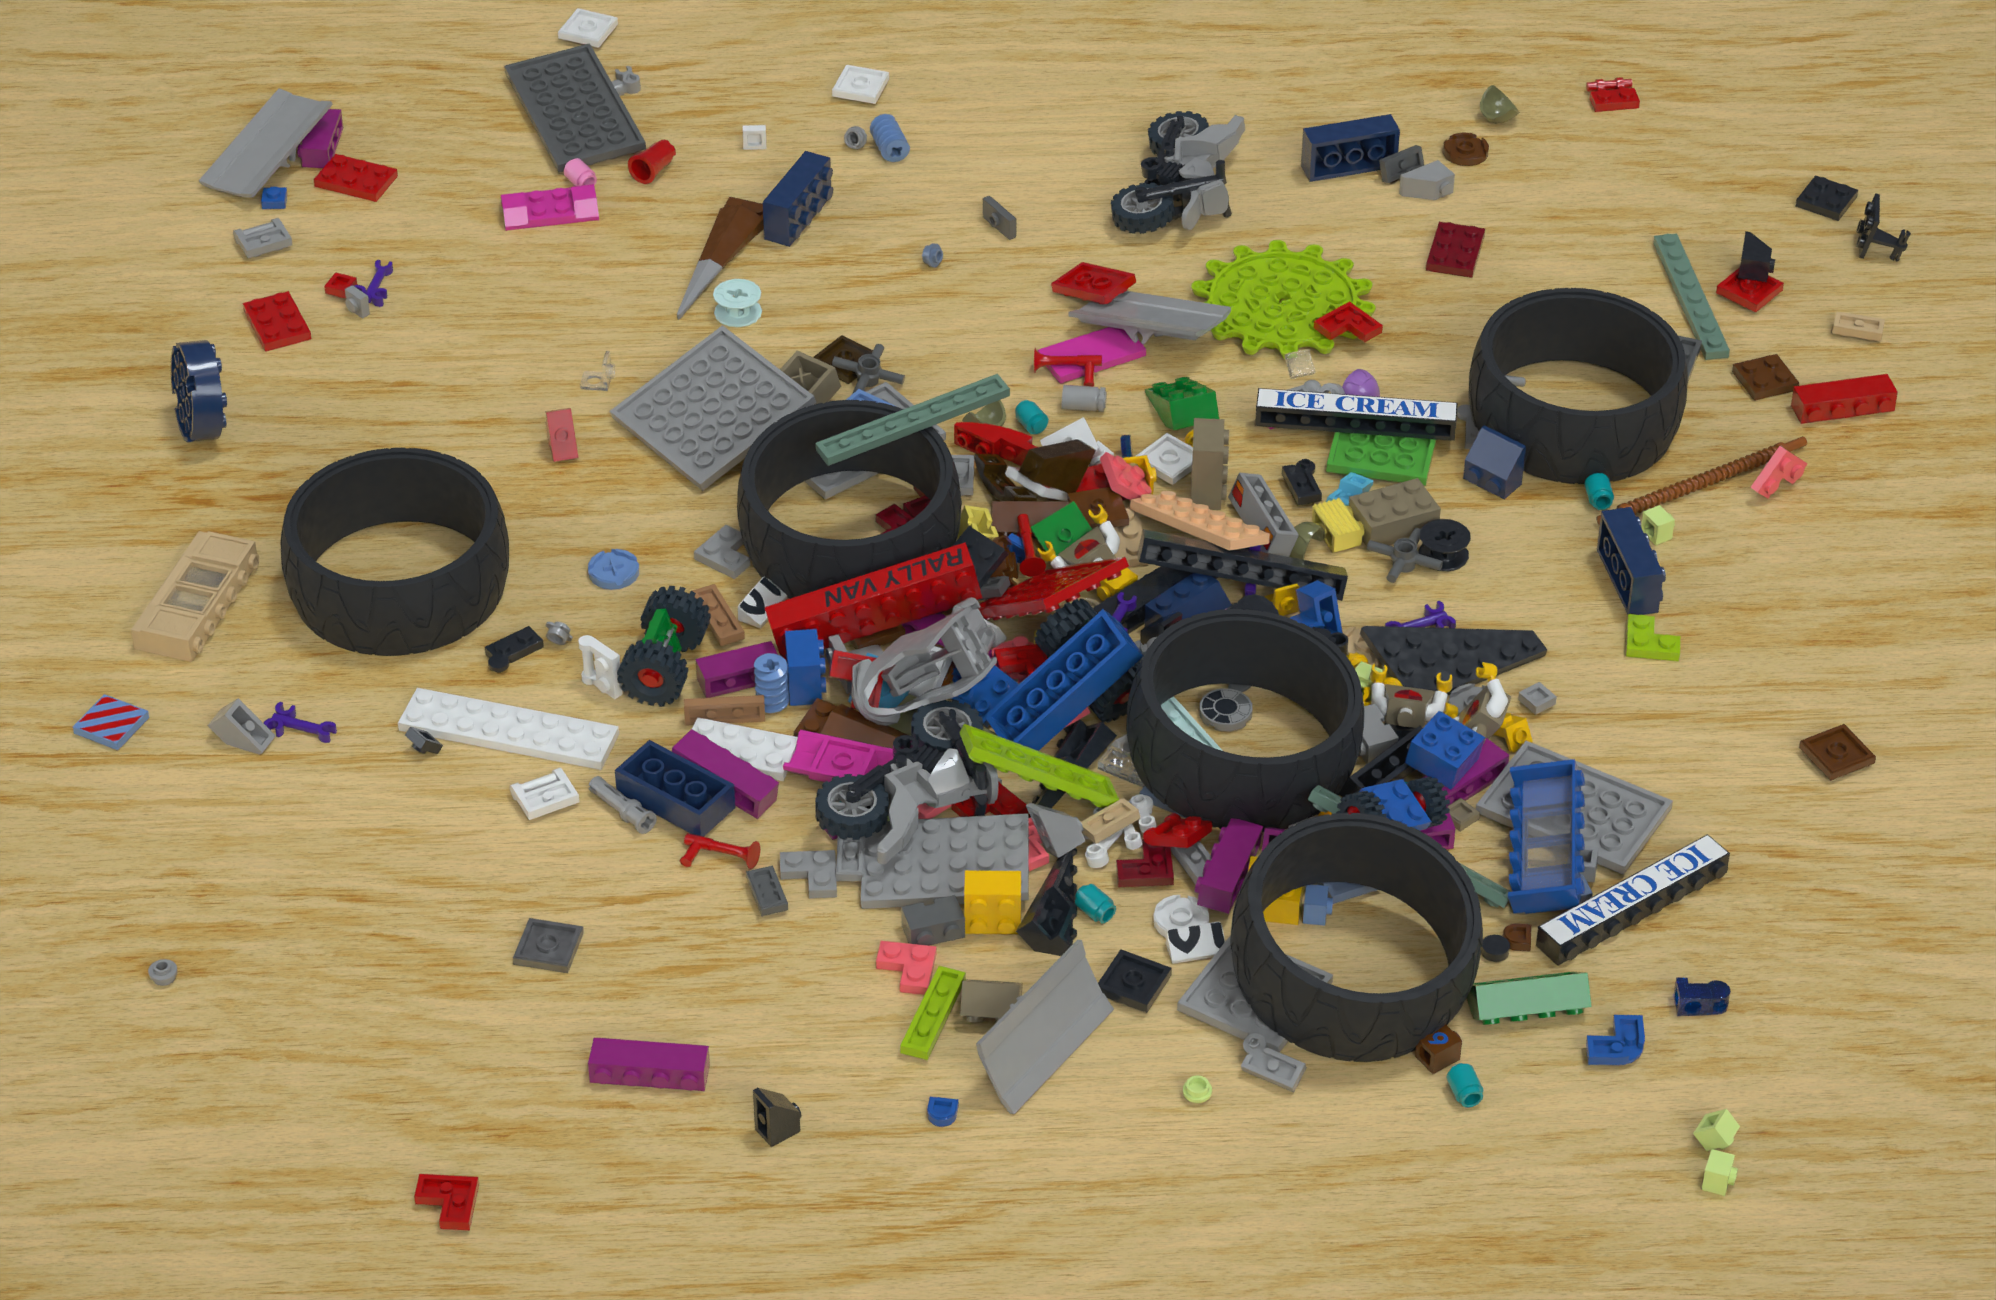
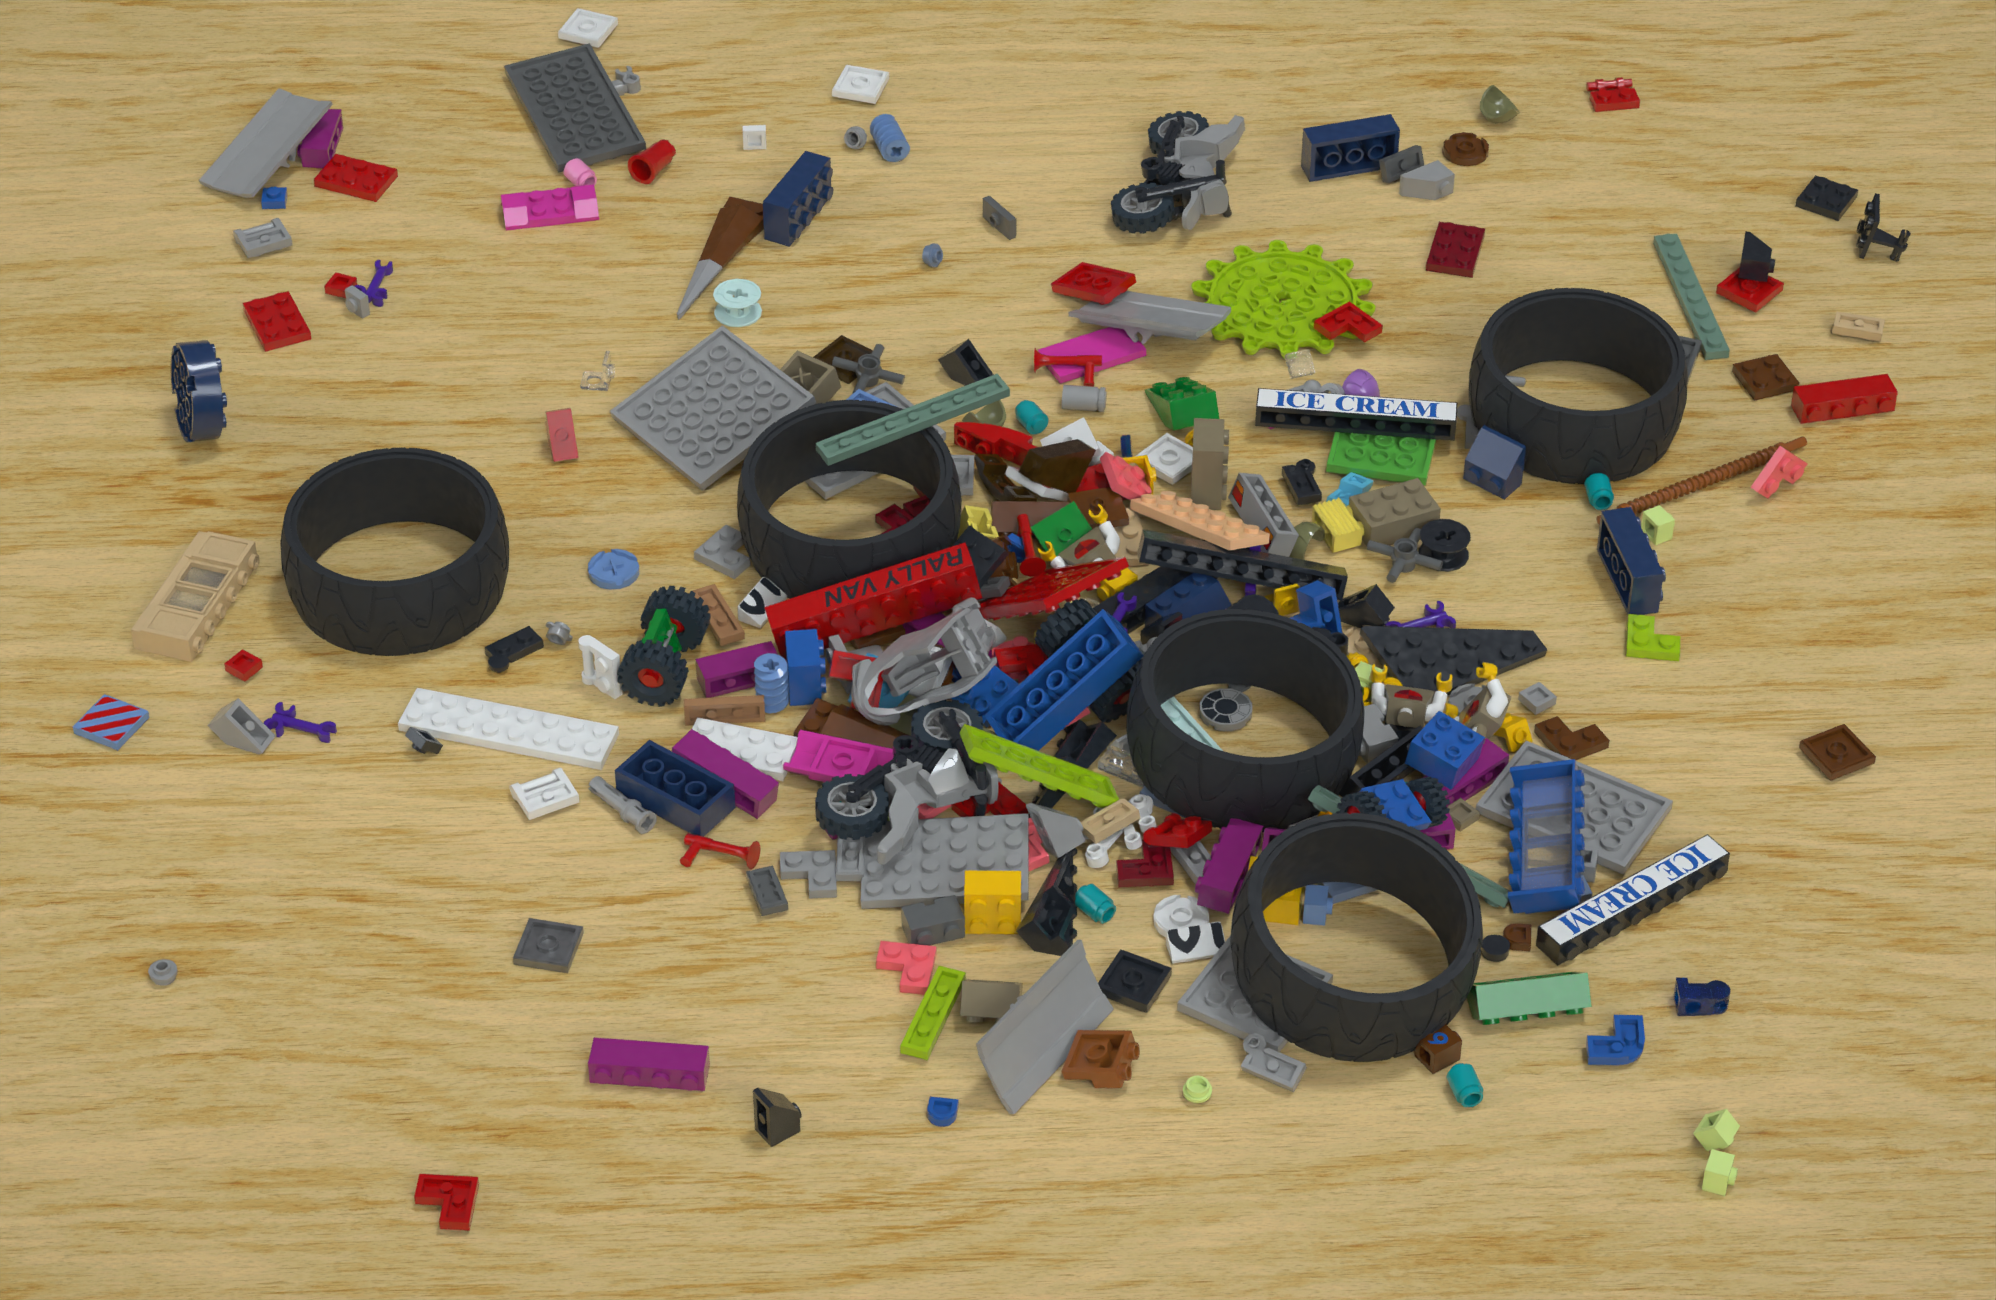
(243, 665): none -> red plate
(965, 364): none -> black slope
(1101, 1057): none -> dark orange plate
(1366, 608): none -> black slope
(1568, 743): none -> reddish brown plate

